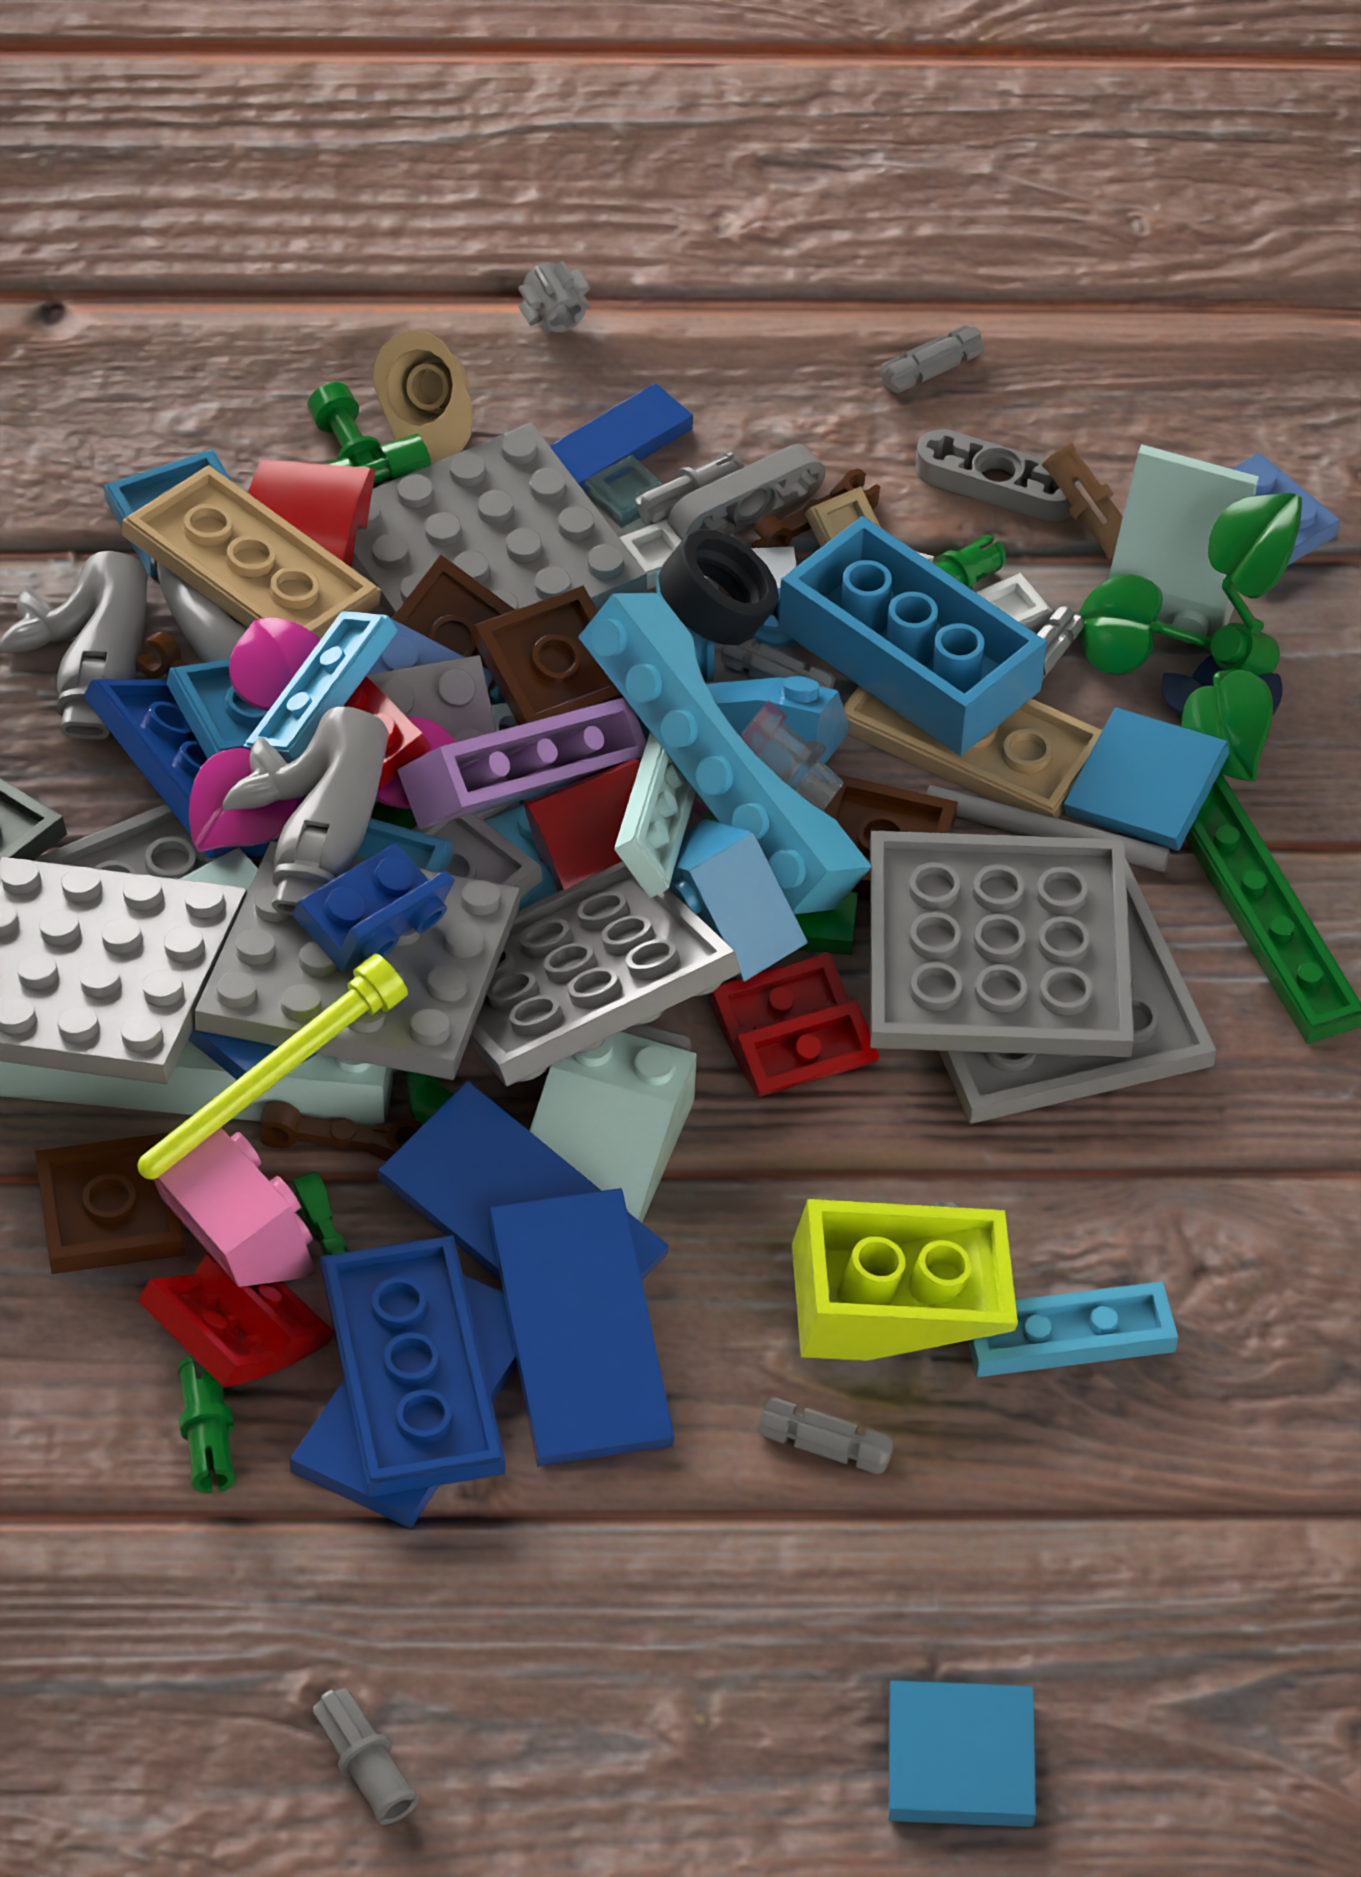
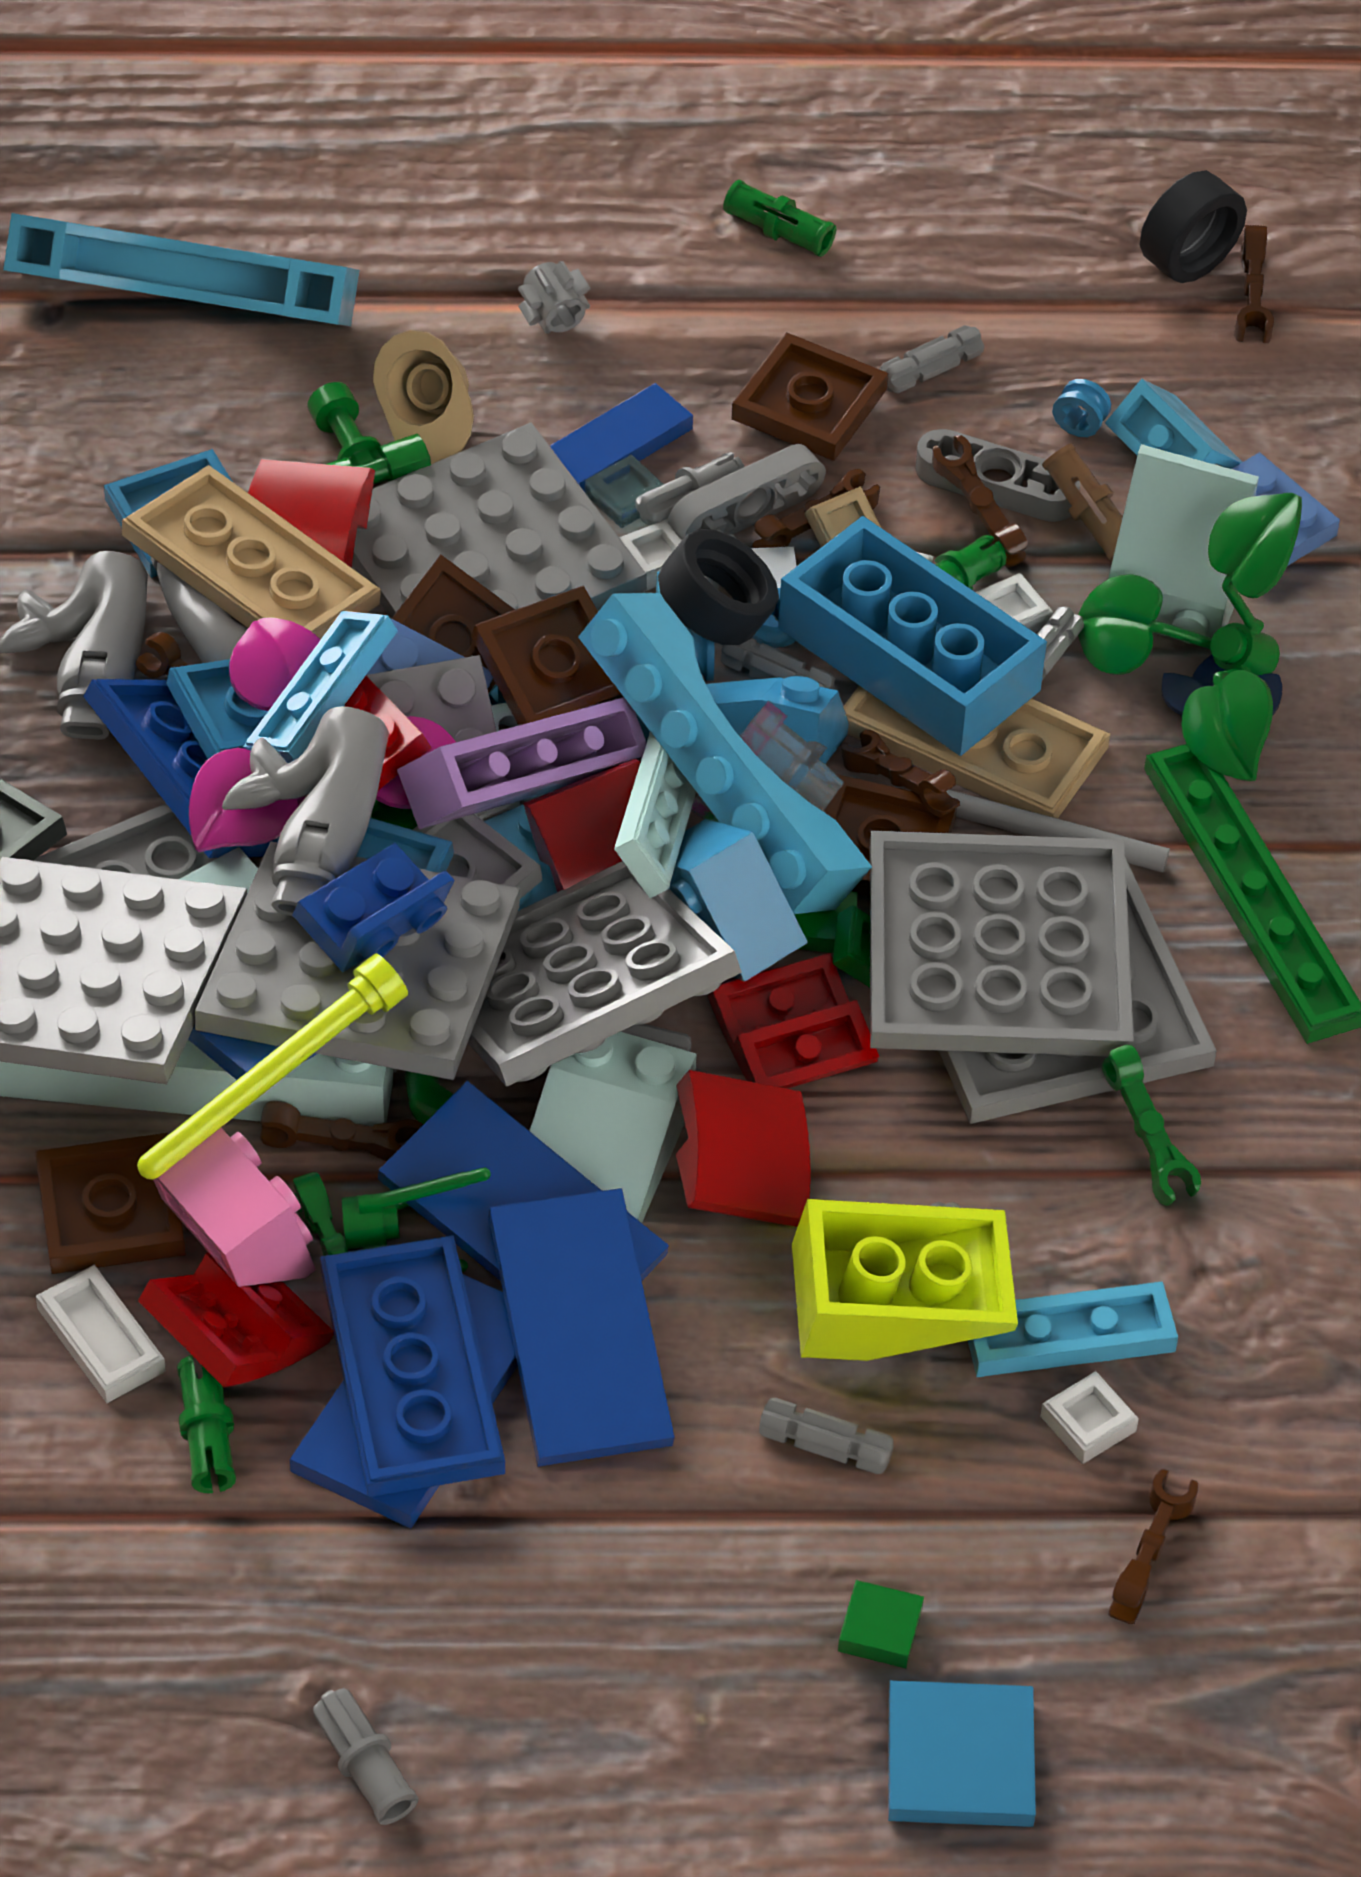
(100, 1334): none -> white tile
(181, 269): none -> medium azure arch
(374, 1218): none -> green plant
(744, 1148): none -> red slope
(806, 232): none -> green pin
(809, 396): none -> reddish brown plate
(853, 944): none -> green tile
(877, 759): none -> reddish brown piece
(880, 1624): none -> green tile
(964, 476): none -> reddish brown piece
(1088, 396): none -> dark azure bush
(1089, 1417): none -> white tile
(1126, 1073): none -> green piece
(1134, 1580): none -> reddish brown piece
(1146, 778): dark azure tile -> none
(1165, 423): none -> medium azure panel
(1193, 226): none -> black tyre
(1252, 257): none -> reddish brown piece

